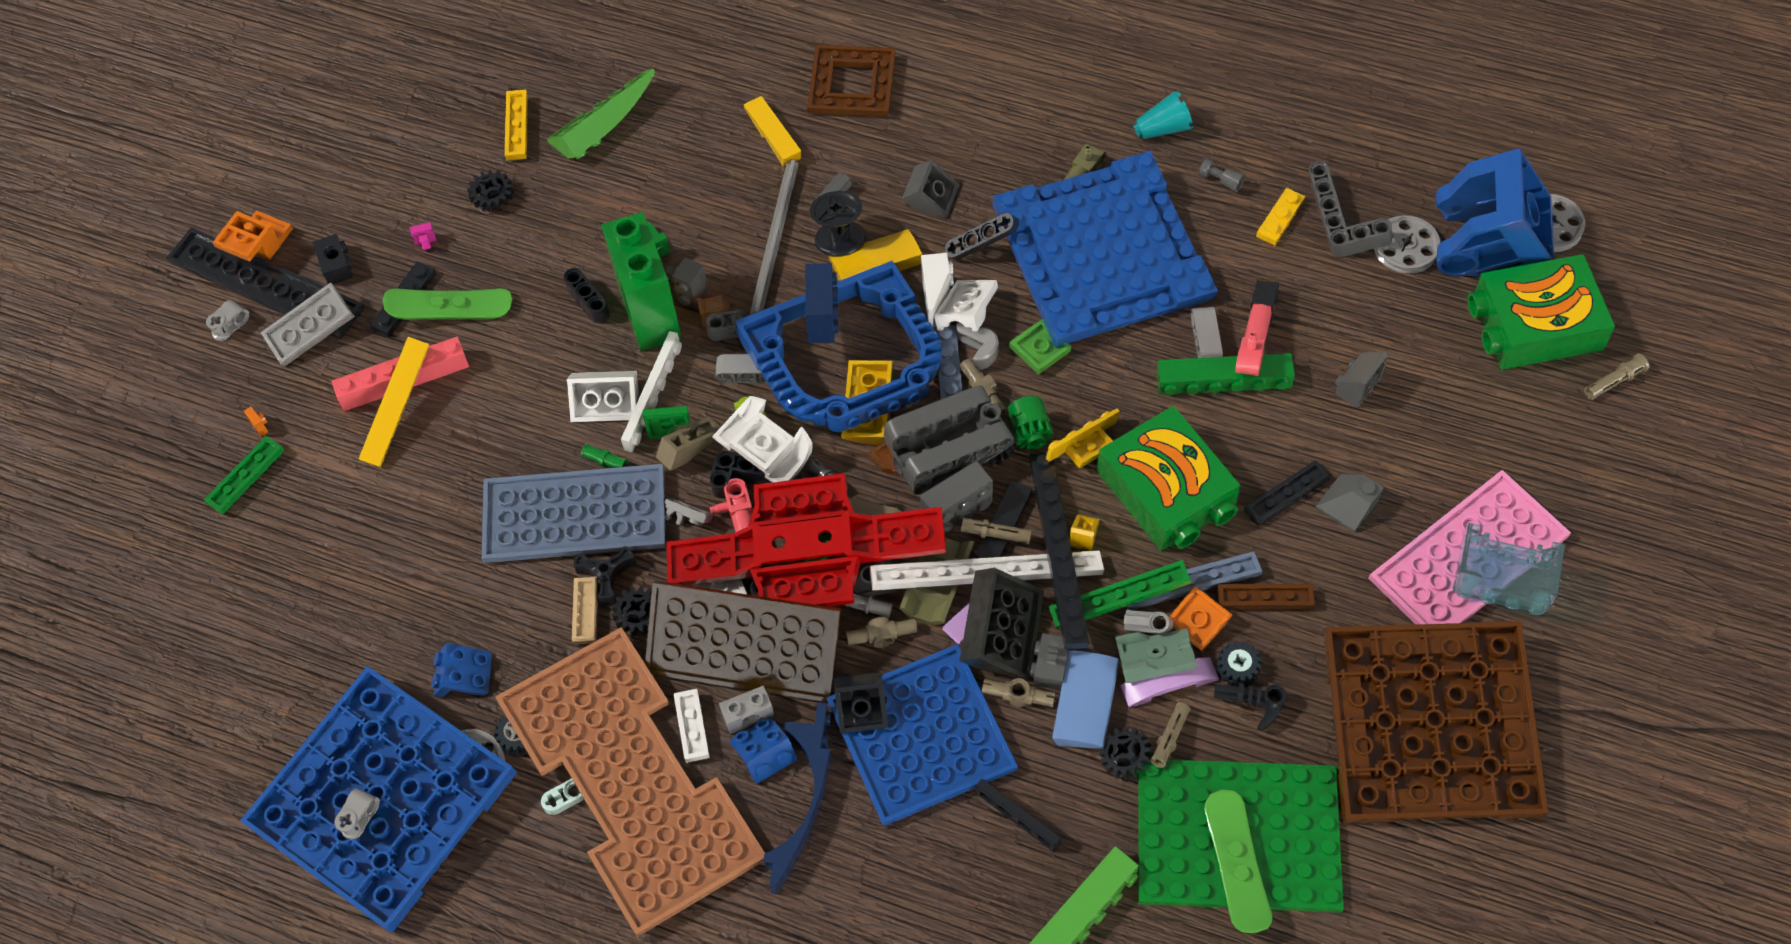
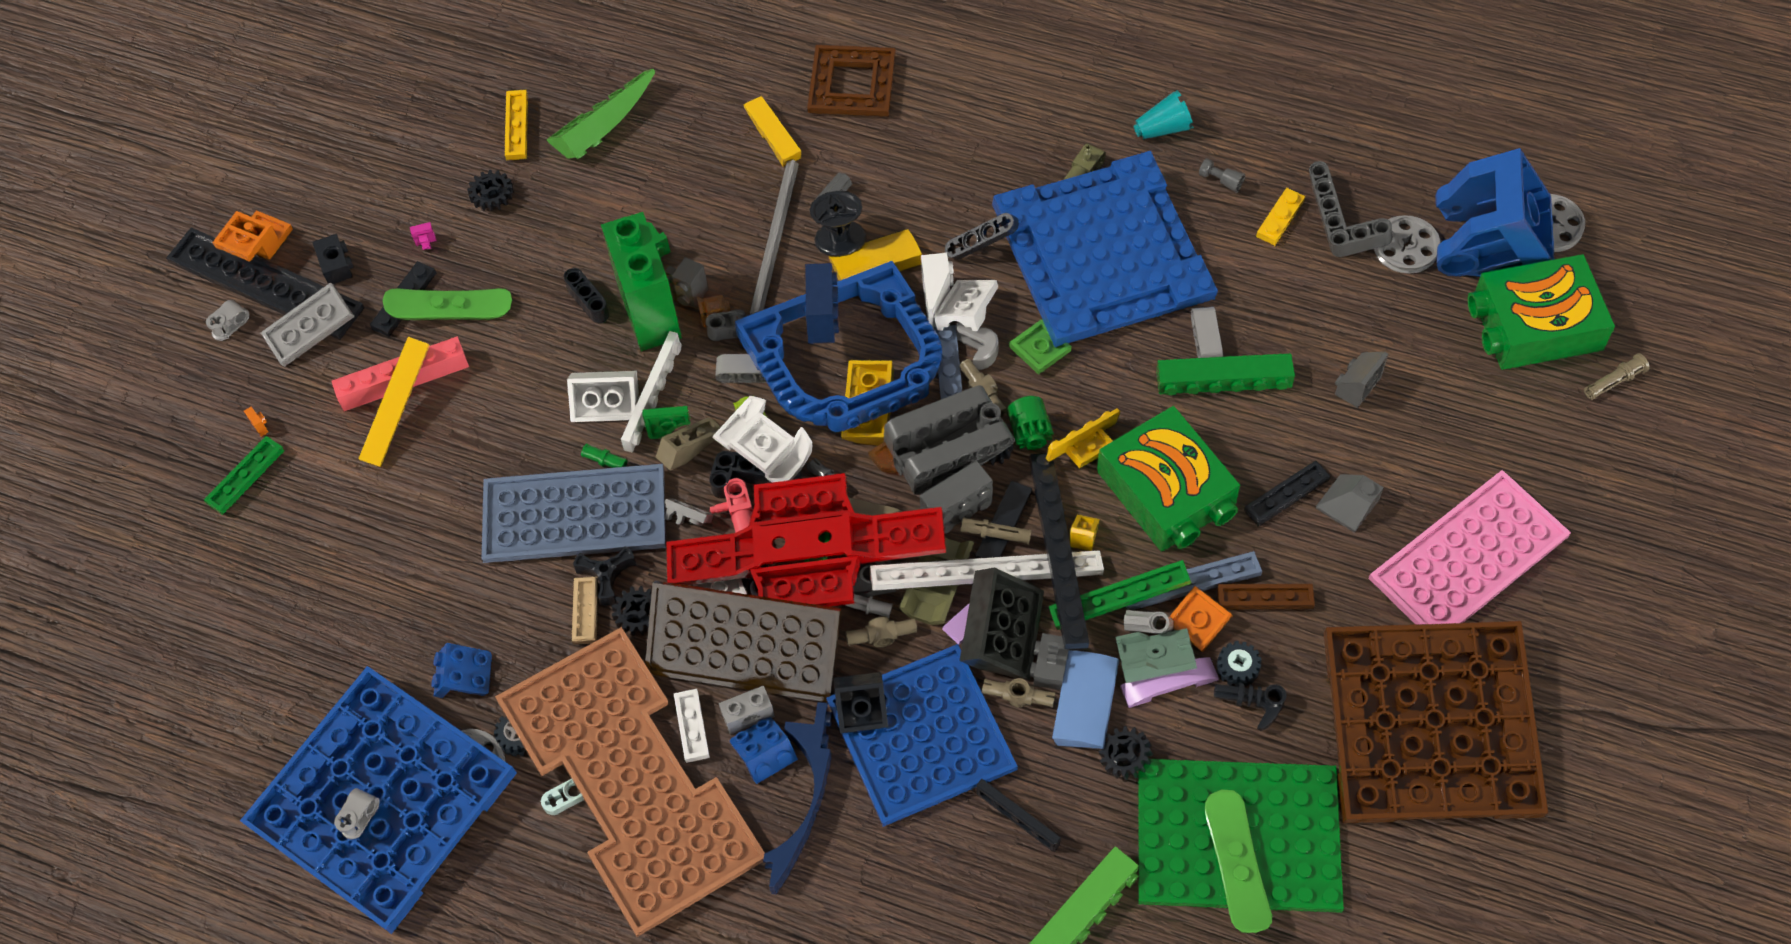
(931, 190): dark grey slope -> none
(1161, 755): dark tan pin -> none
(1261, 314): coral piece -> none
(1507, 572): clear light blue windscreen -> none

